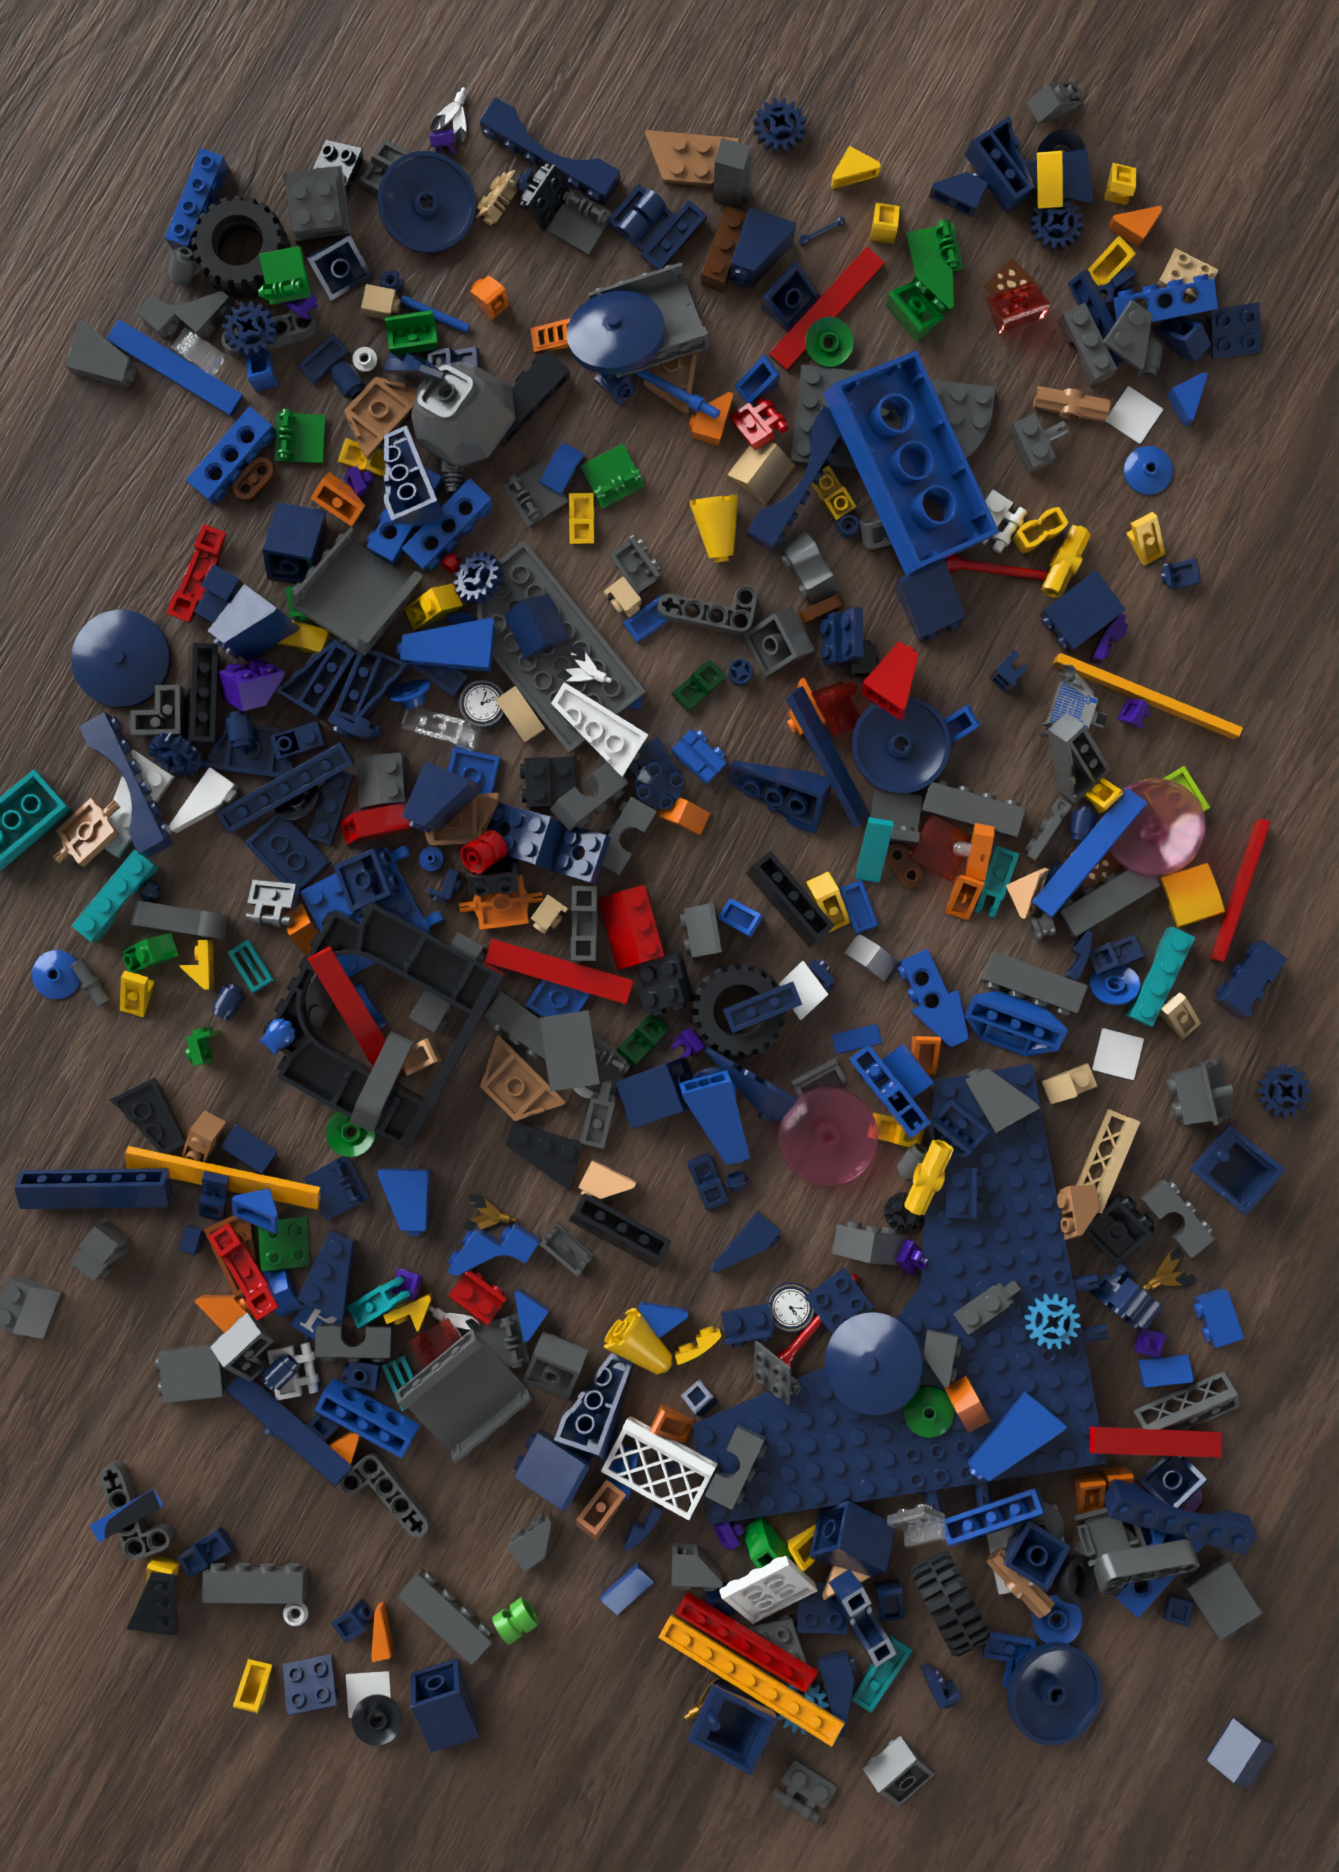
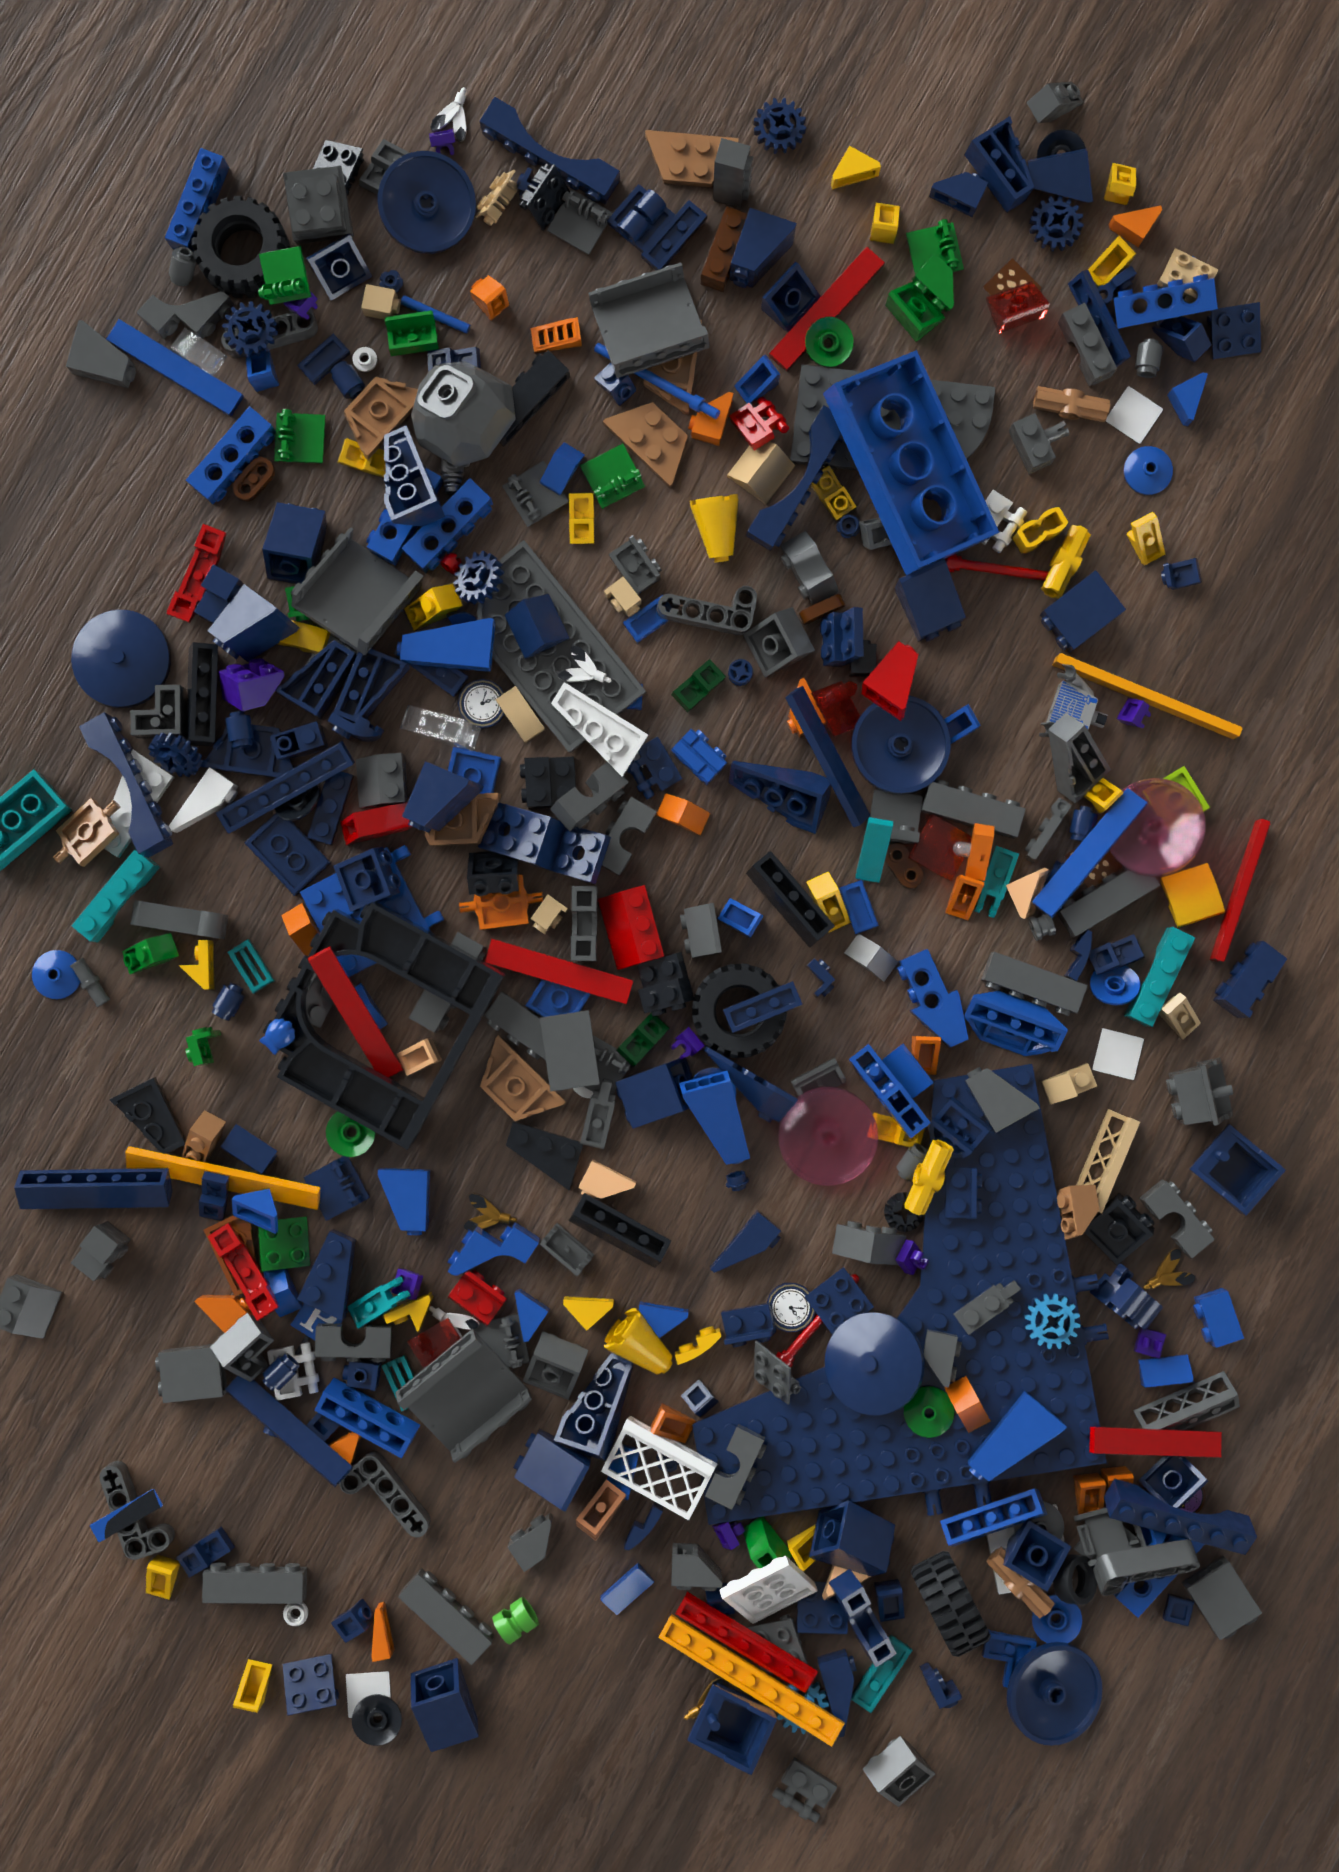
(135, 993): yellow slope -> none
(150, 891): dark blue plate -> none
(157, 1606): black wing -> none
(192, 1240): dark blue piece -> none
(272, 895): plate -> none
(338, 499): orange slope -> none
(358, 481): dark purple tile -> none
(381, 1081): dark grey beam -> none
(410, 693): blue piece -> none
(411, 367): dark blue slope -> none
(437, 861): blue tile -> none
(451, 885): dark blue bracket -> none
(483, 851): red wheel -> none
(587, 1310): none -> yellow slope
(616, 332): dark blue dish -> none
(651, 438): none -> medium nougat wing
(659, 784): dark blue dish -> none
(707, 1181): dark blue slope -> none
(803, 240): dark blue hinge -> none
(808, 989): white sticker -> none
(856, 1038): blue sticker -> none
(919, 1525): clear bracket -> none
(1006, 675): dark blue hinge -> none
(1050, 179): yellow slope -> none
(1111, 634): dark purple slope -> none
(1130, 335): dark grey wing -> none
(1240, 1753): slope -> none
(1275, 1083): dark blue gear -> none

